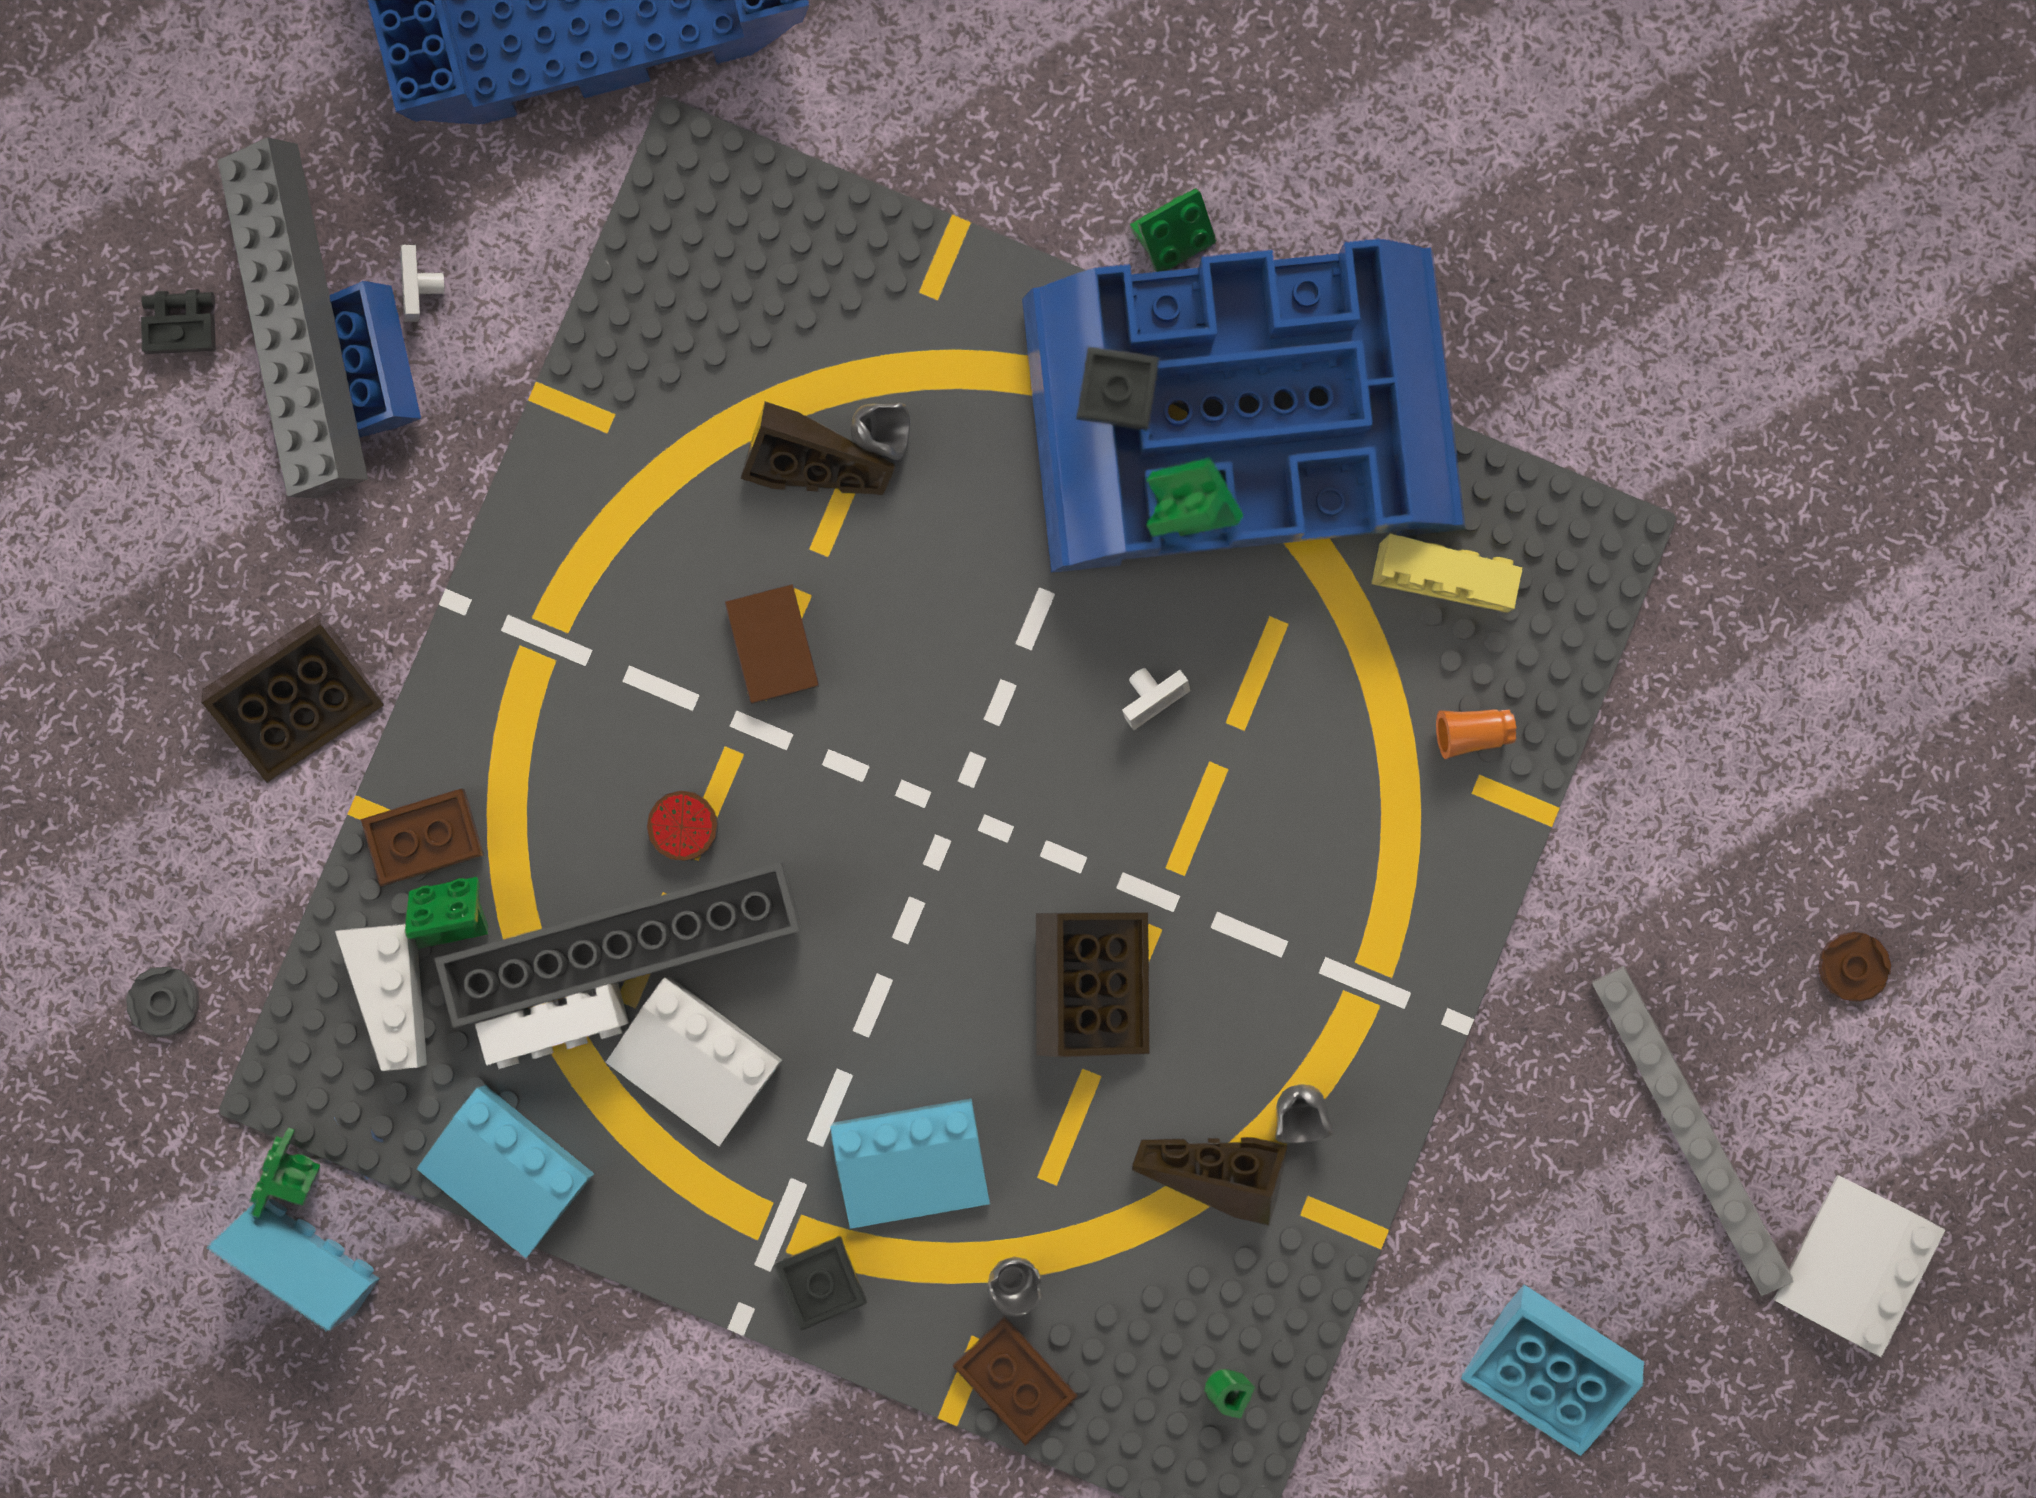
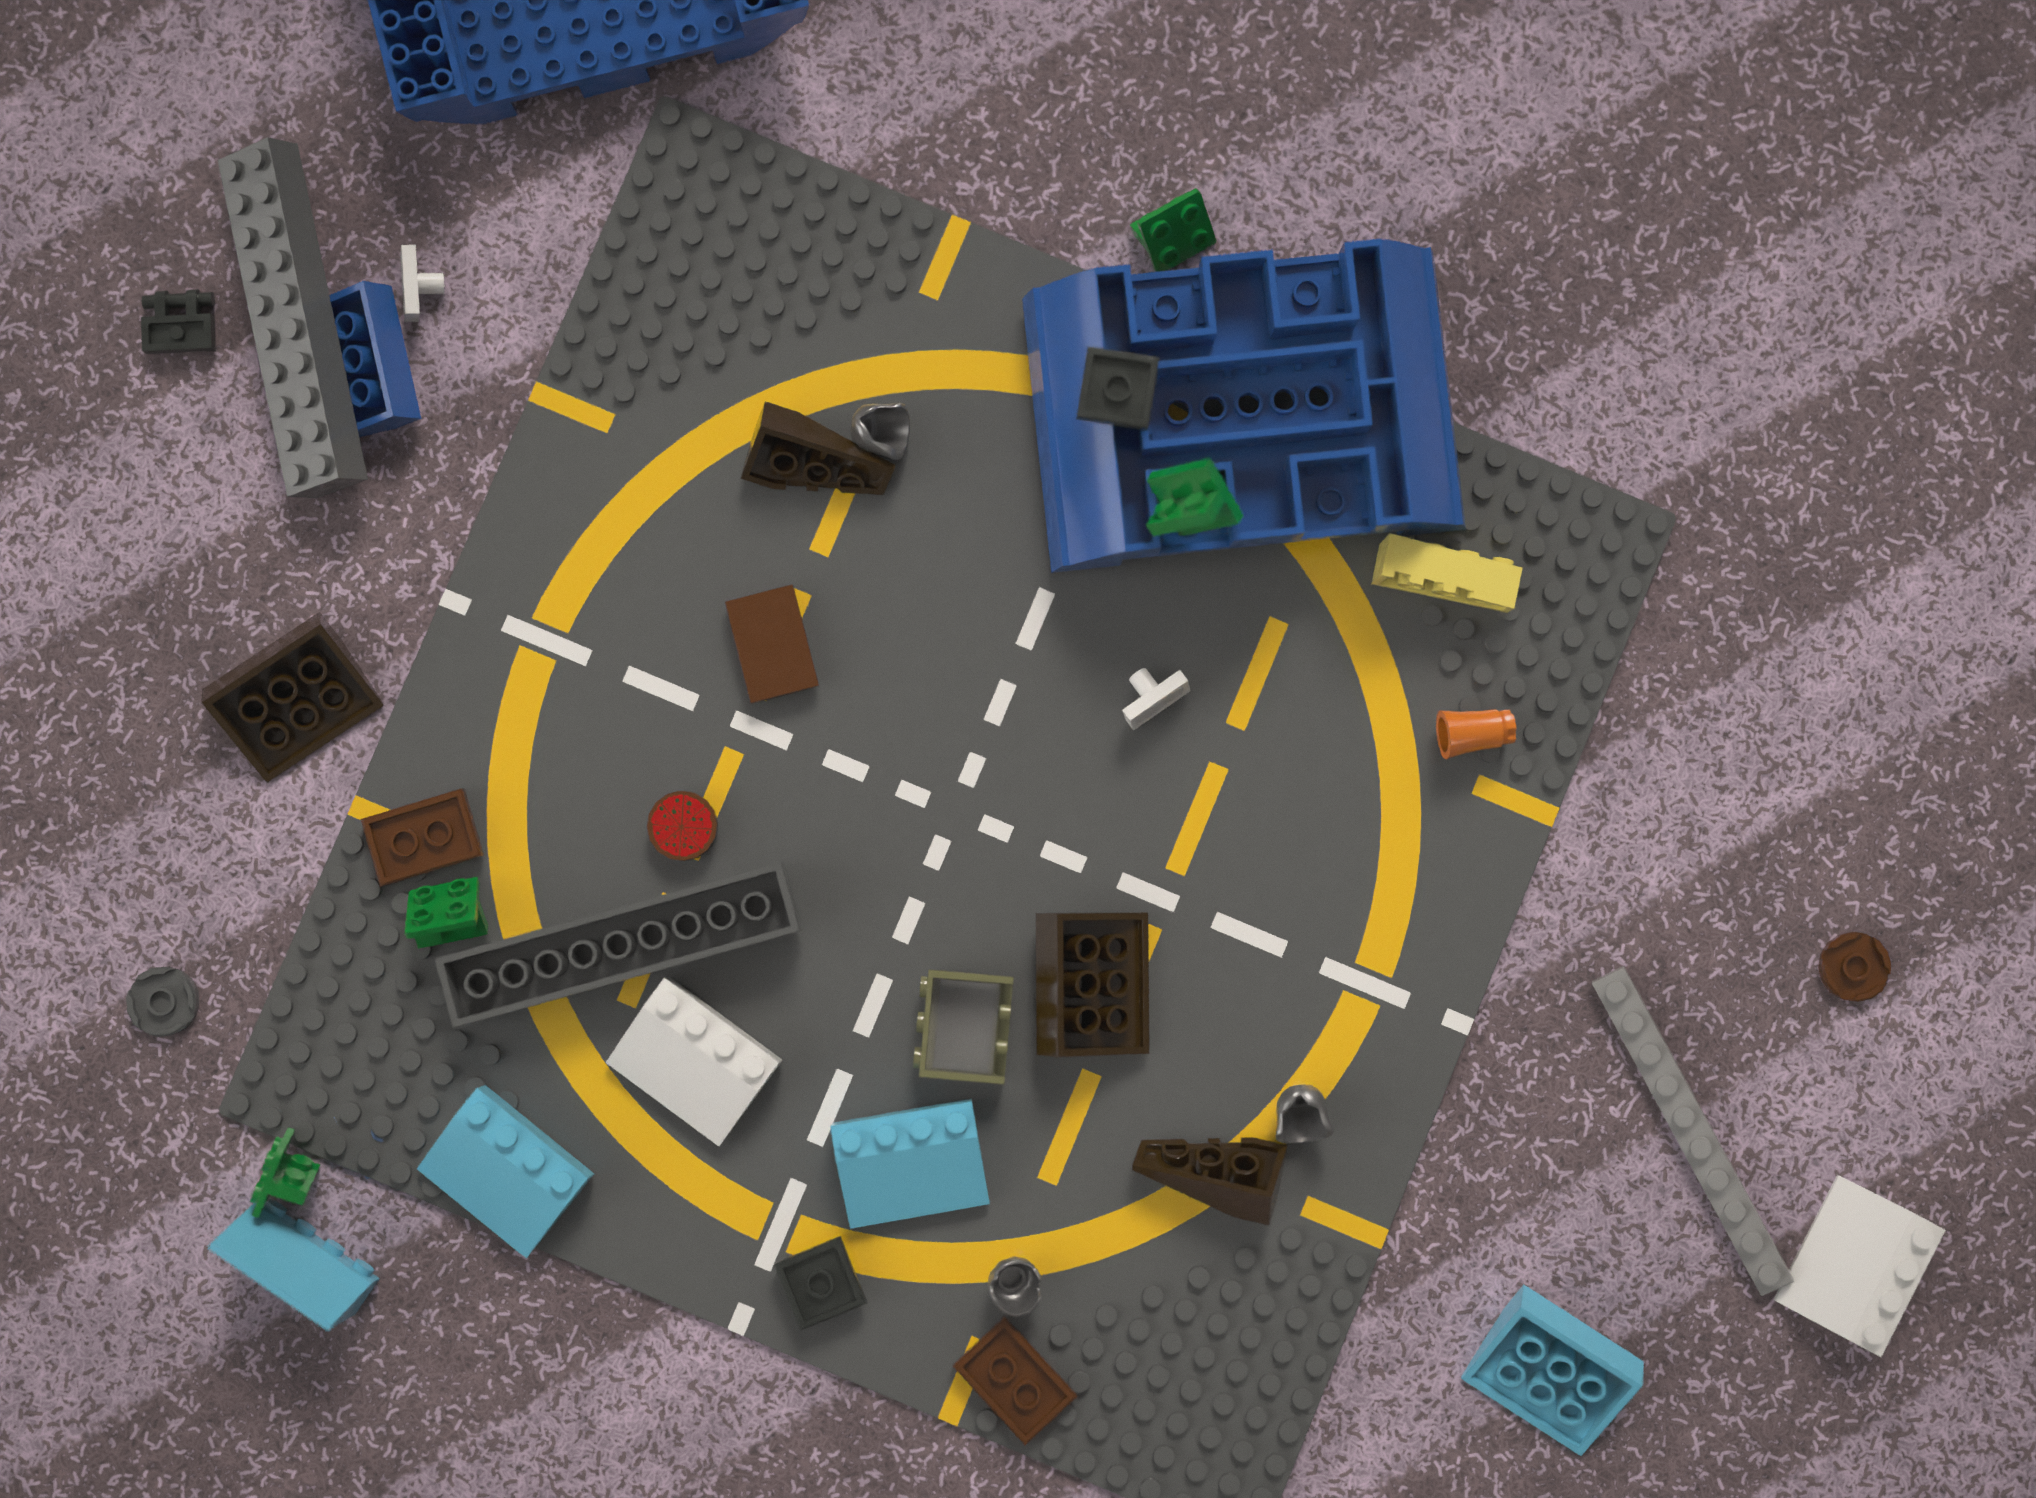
(388, 991): white wedge -> none
(552, 1024): white wedge -> none
(964, 1026): none -> clear window
(1229, 1392): green plate -> none

